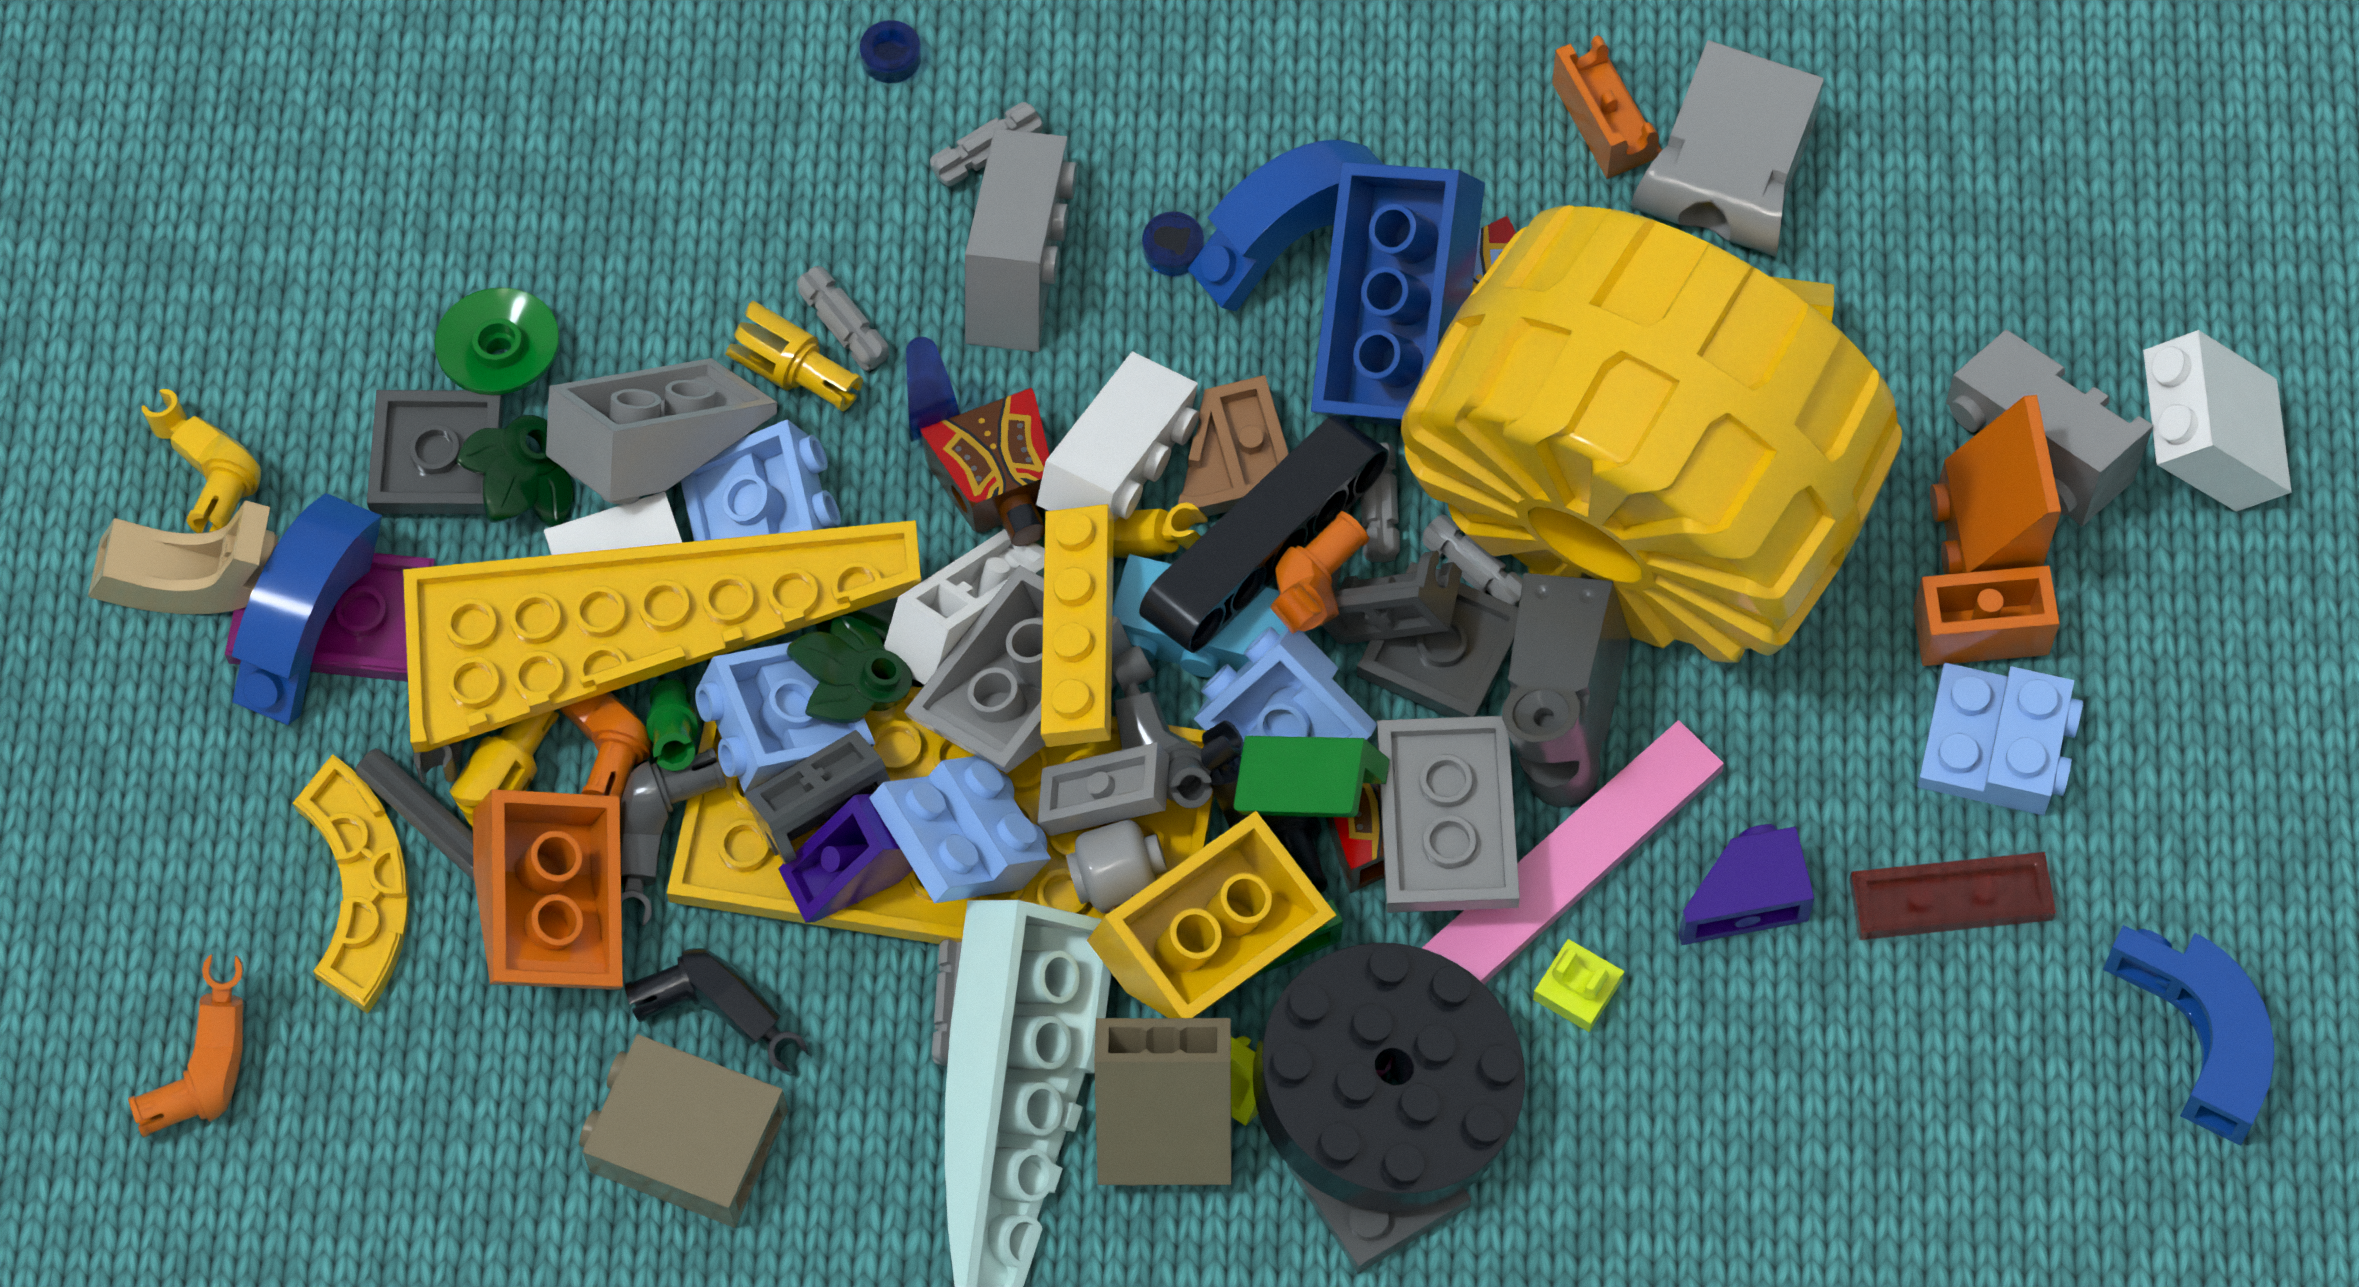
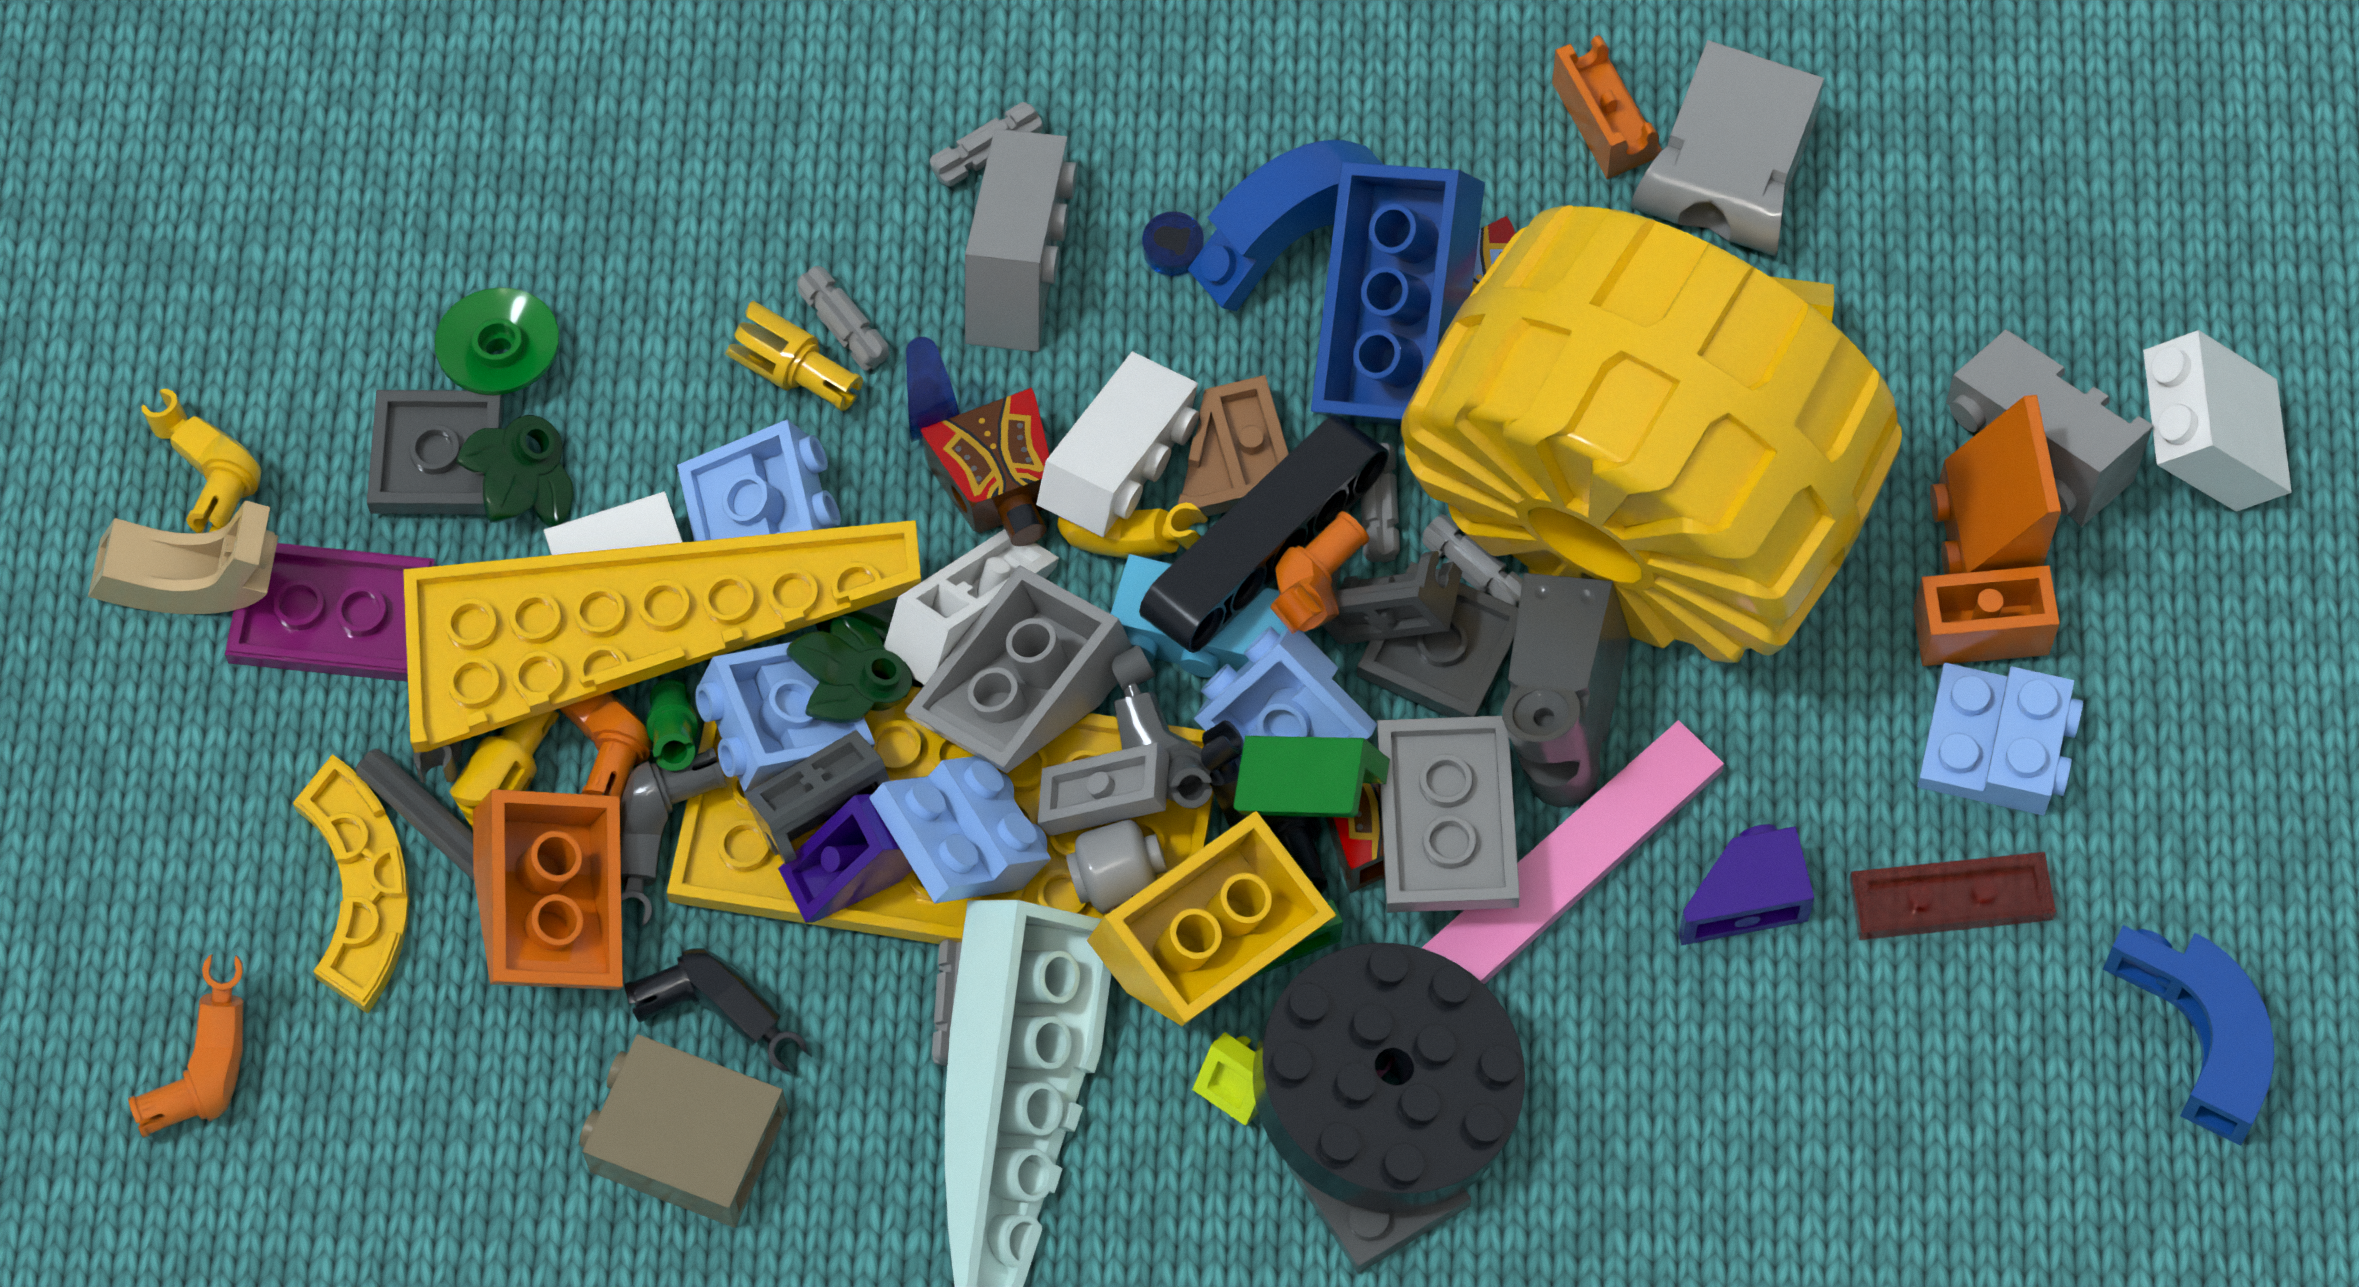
(292, 600): blue arch -> none
(649, 425): light grey slope -> none
(890, 51): clear blue tile -> none
(1077, 626): yellow plate -> none
(1163, 1101): dark tan brick -> none
(1578, 985): neon yellow tile -> none

